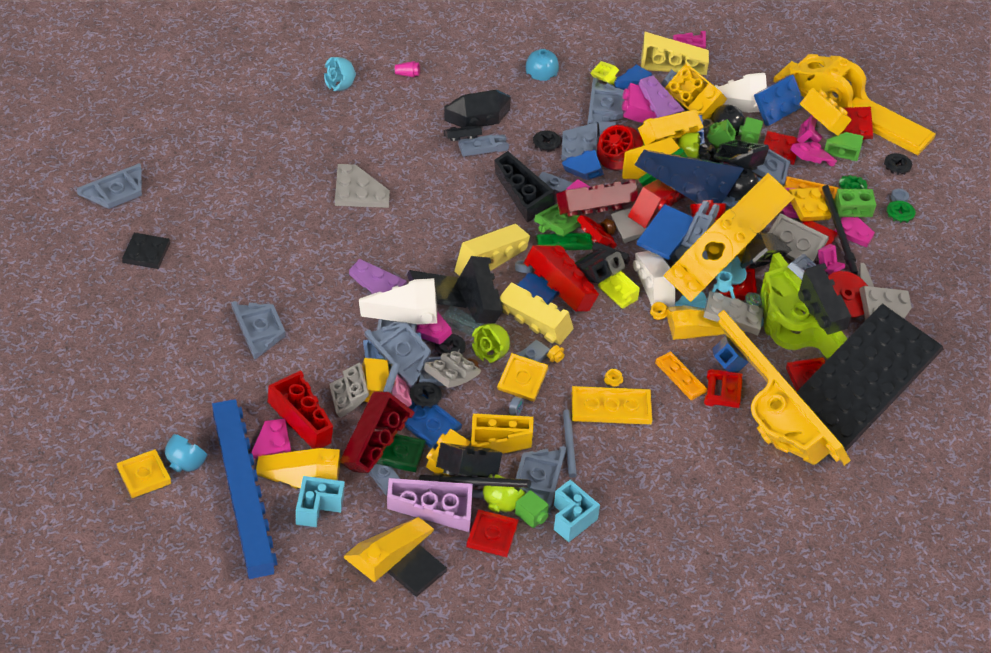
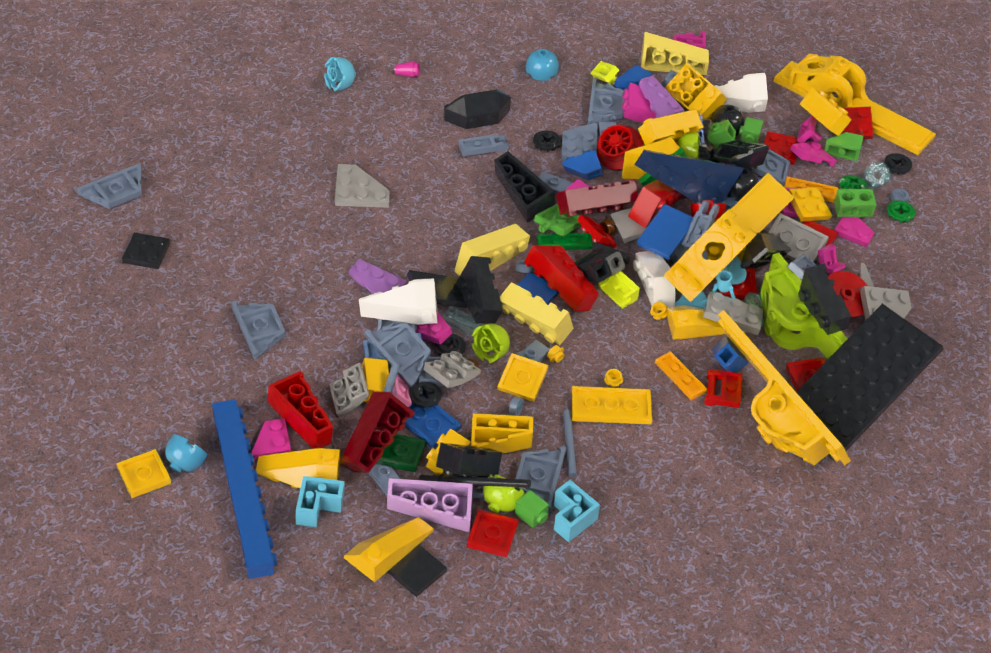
(468, 131): black plate -> none
(778, 100): blue plate -> none
(849, 257): black bar -> none
(874, 168): none -> clear light blue brick

